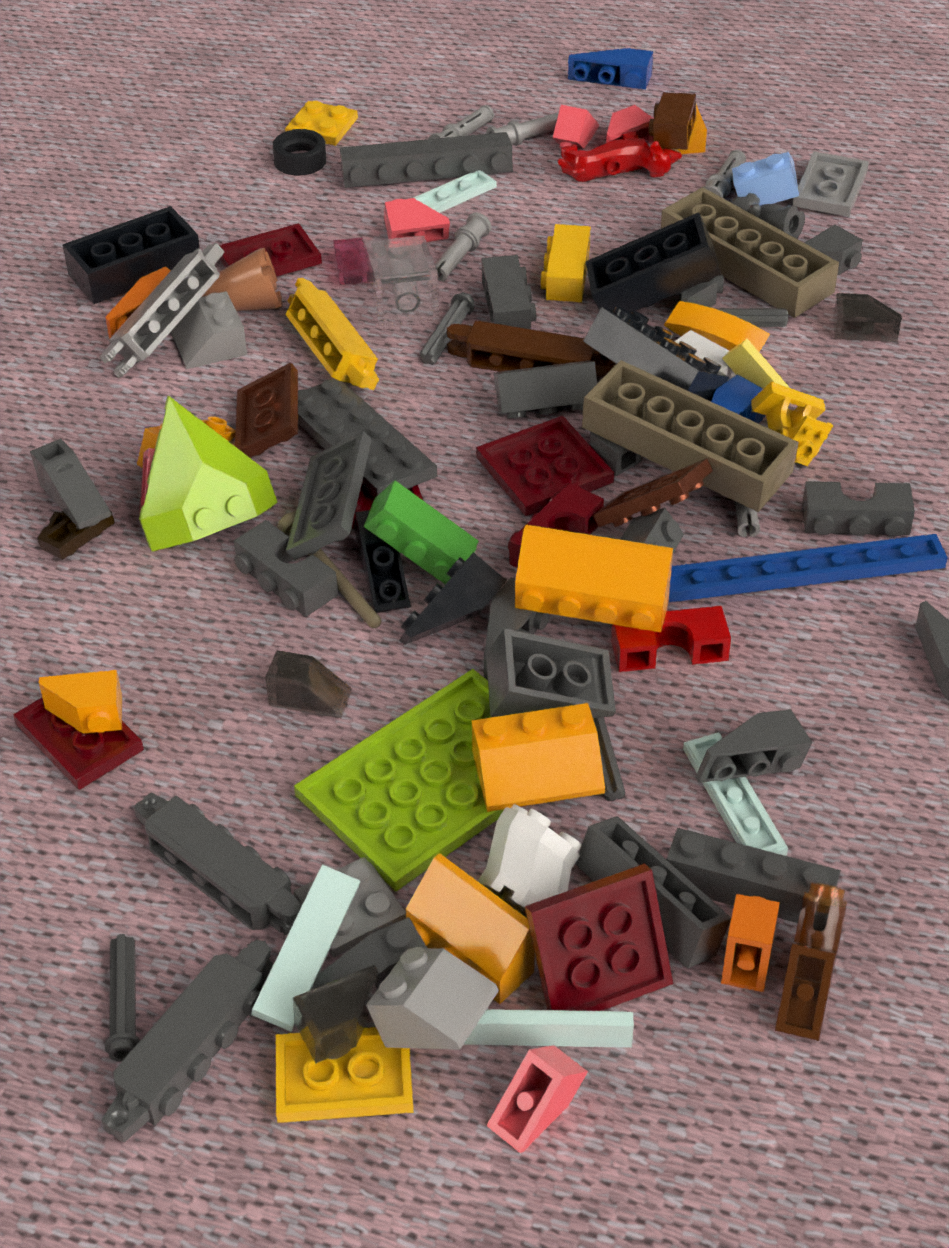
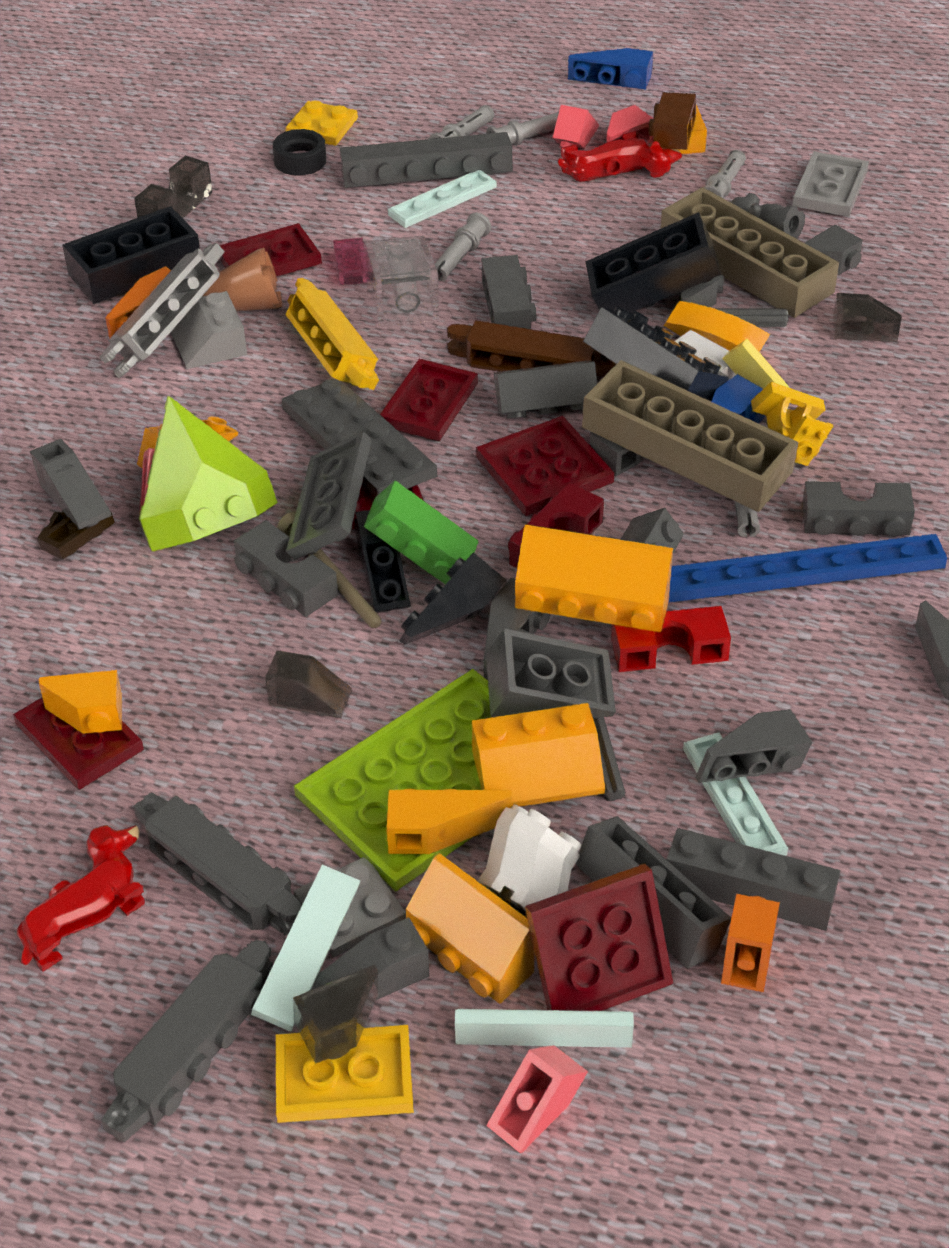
(86, 900): none -> red animal
(122, 998): dark grey axle -> none
(187, 188): none -> clear smoke arch
(267, 411): copper plate -> none
(414, 218): coral slope -> none
(429, 399): none -> dark red plate
(430, 1001): light grey slope -> none
(440, 818): none -> light orange slope
(460, 306): dark grey axle -> none
(565, 263): yellow brick -> none
(648, 496): copper plate -> none
(769, 178): light blue slope -> none
(812, 962): reddish brown plate -> none

